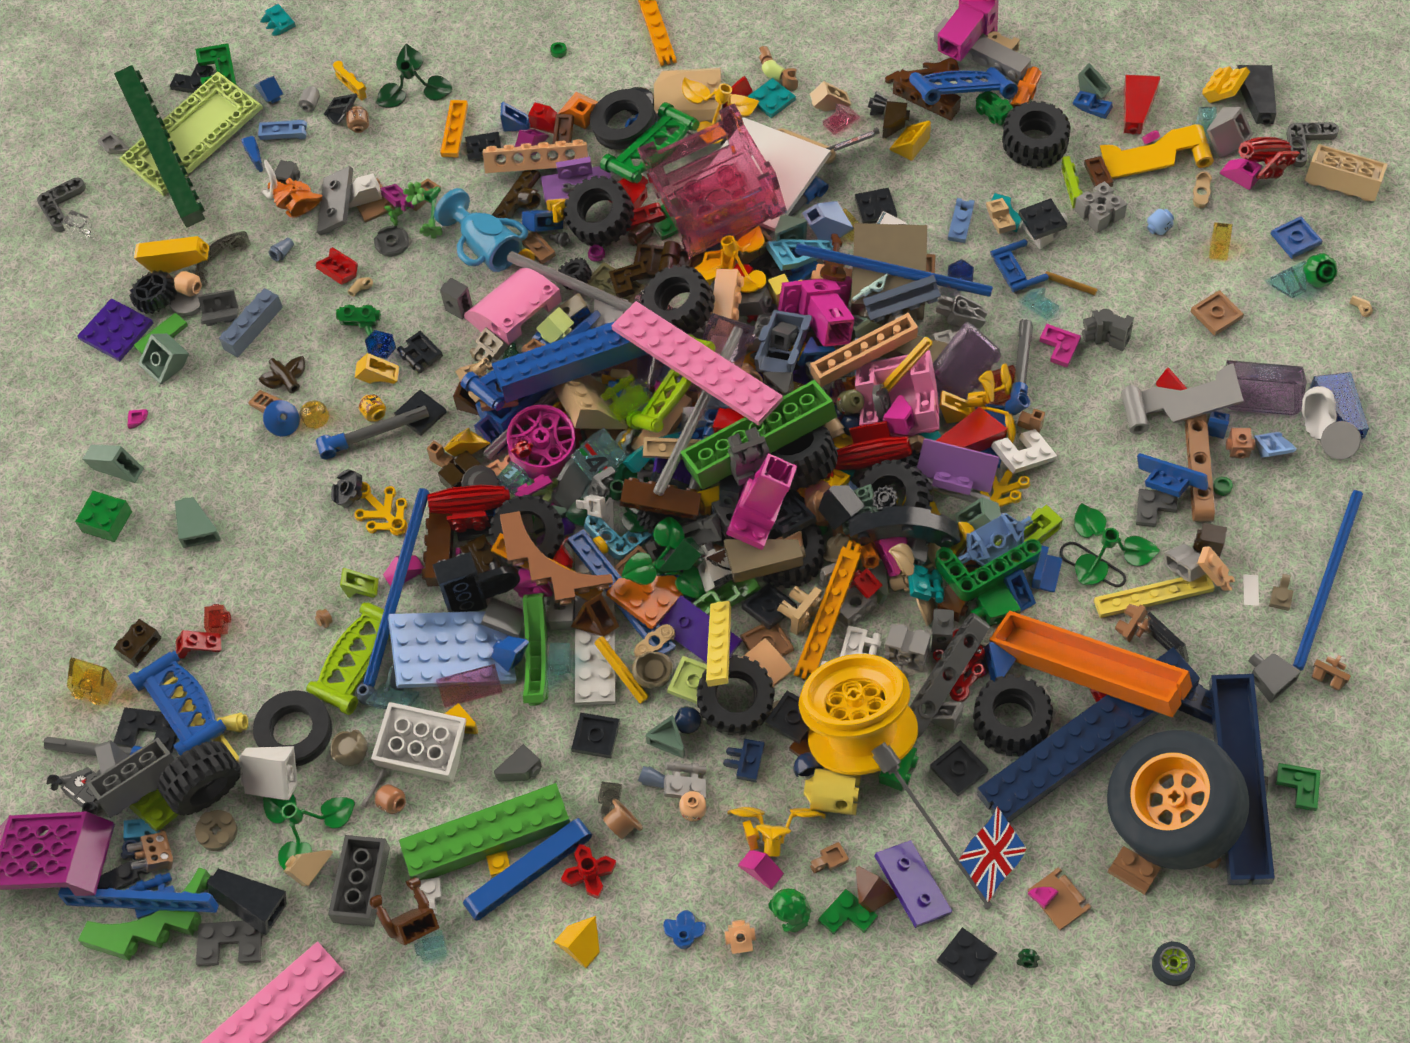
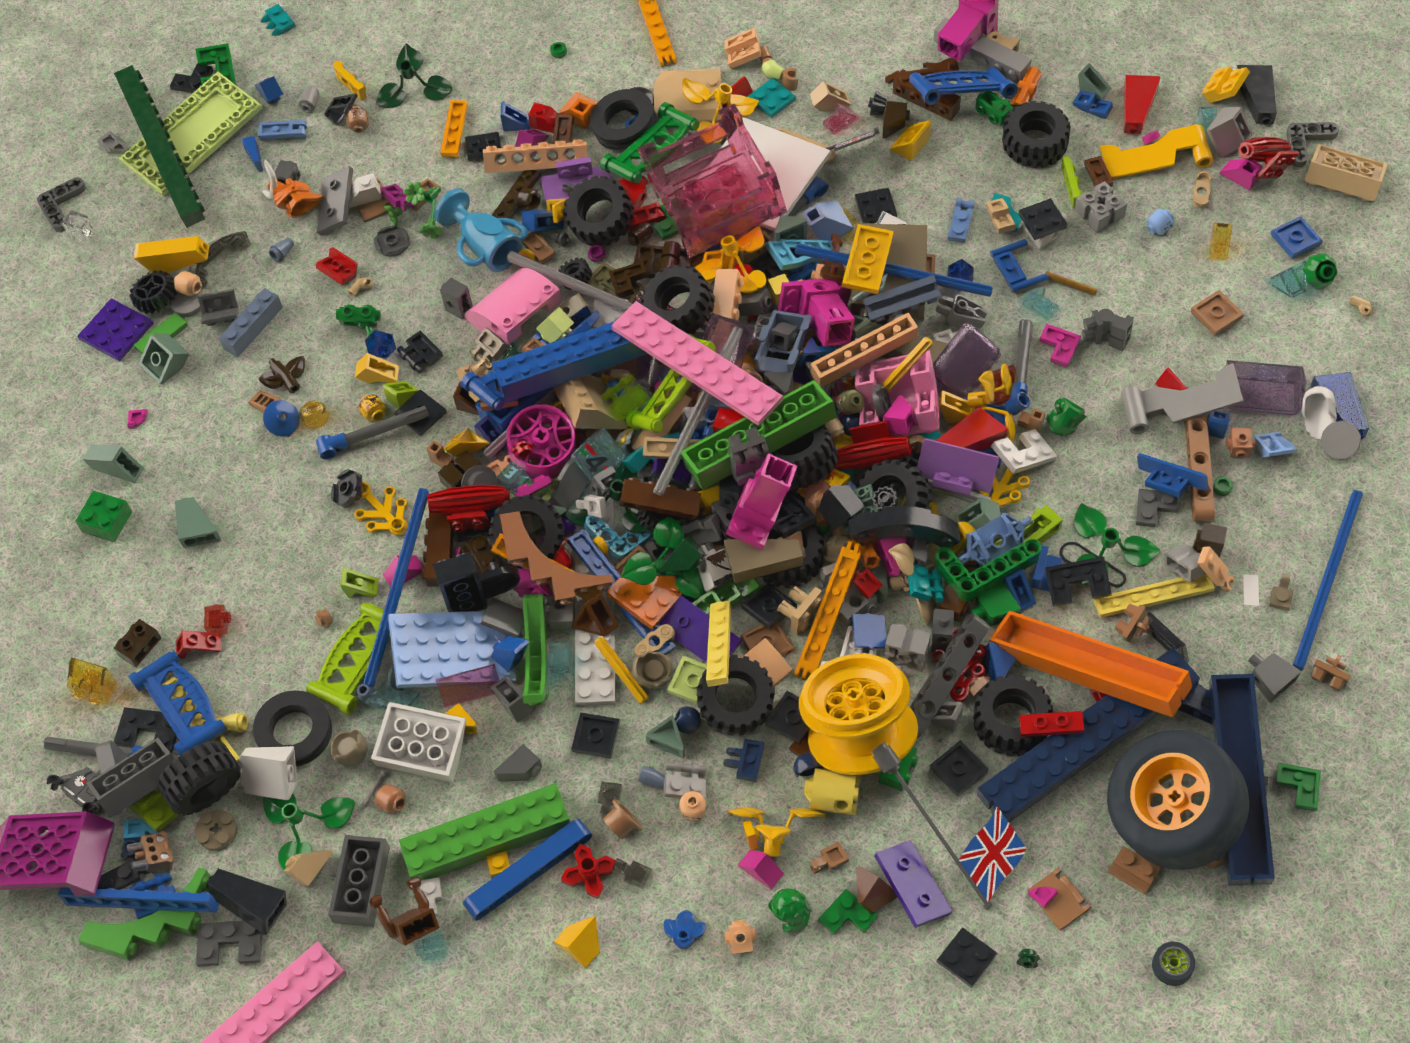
(399, 392): none -> lime slope
(511, 699): none -> dark grey slope
(635, 874): none -> clear smoke plate
(742, 48): none -> light nougat slope
(867, 259): none -> yellow plate
(869, 631): none -> piece
(978, 684): none -> medium nougat plate
(1051, 723): none -> red plate
(1067, 417): none -> green helmet
(1089, 570): none -> black plate

